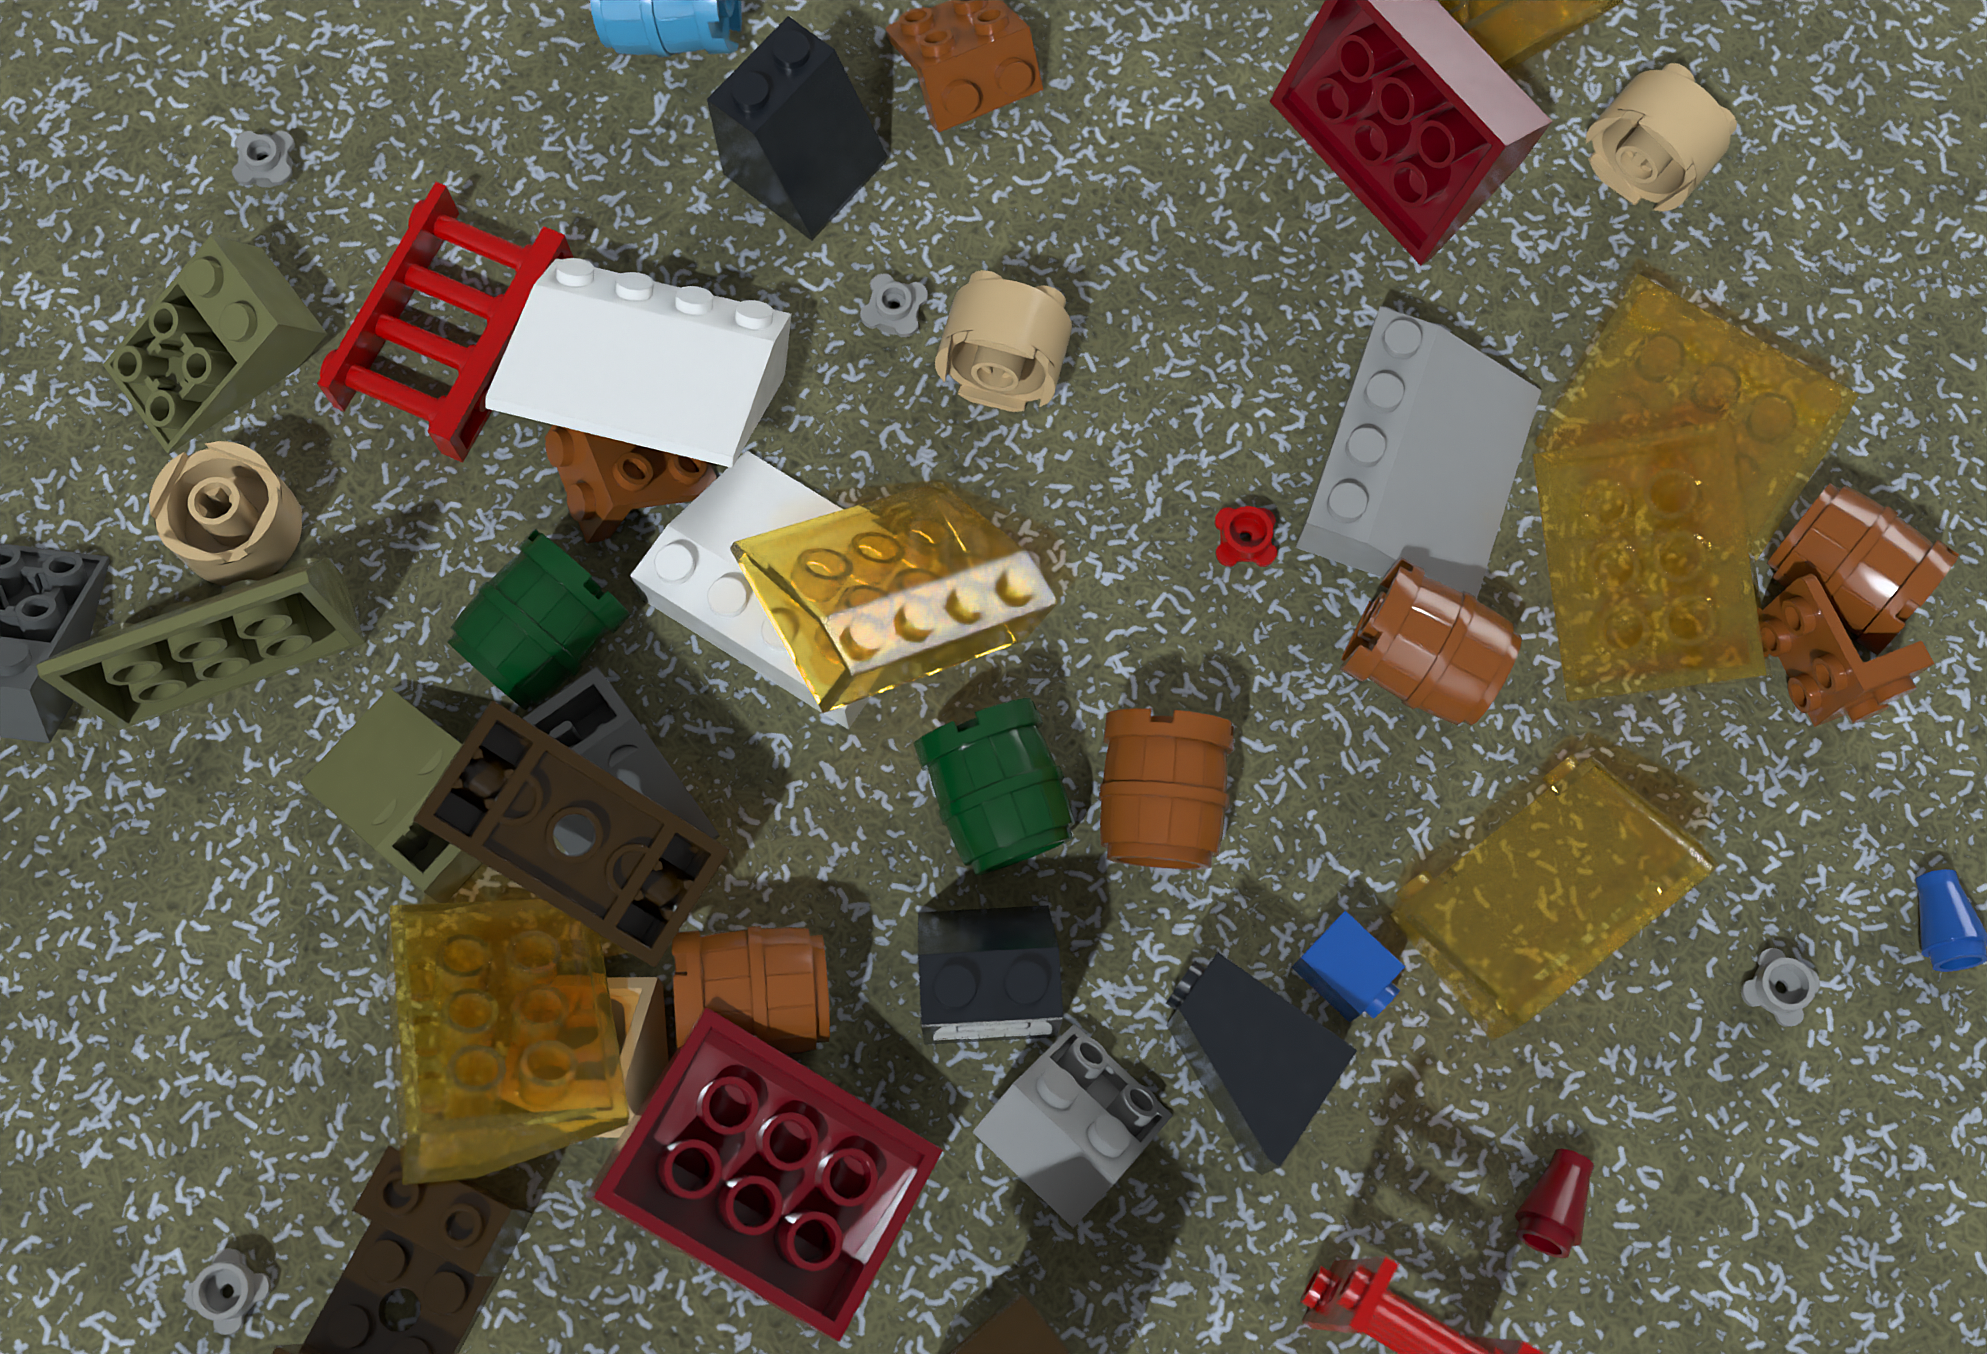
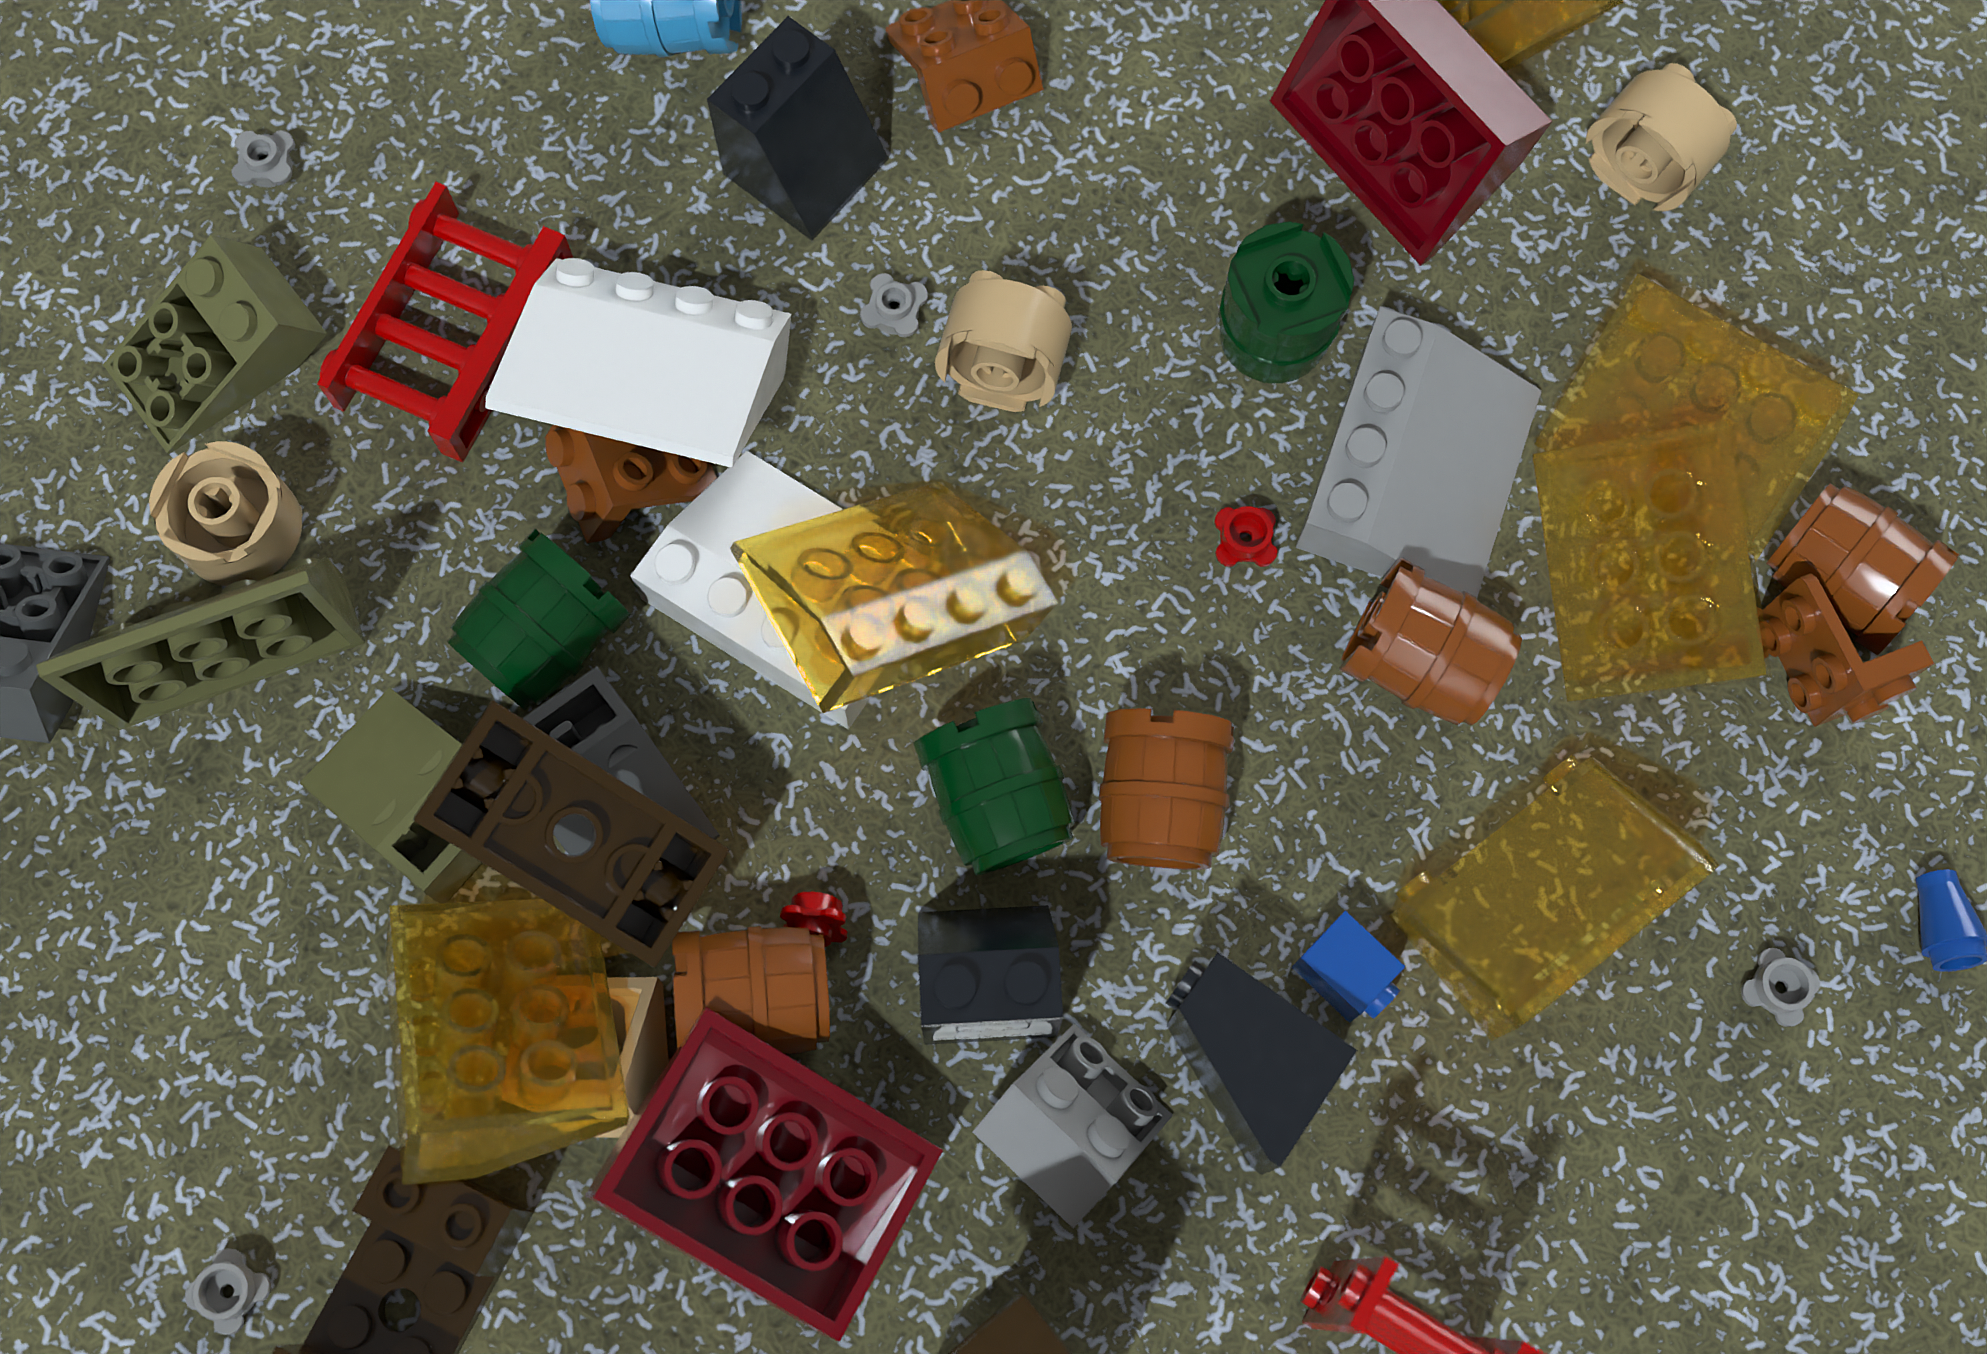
(818, 913): none -> red plate
(1283, 302): none -> dark green piece
(1556, 1206): dark red cone -> none

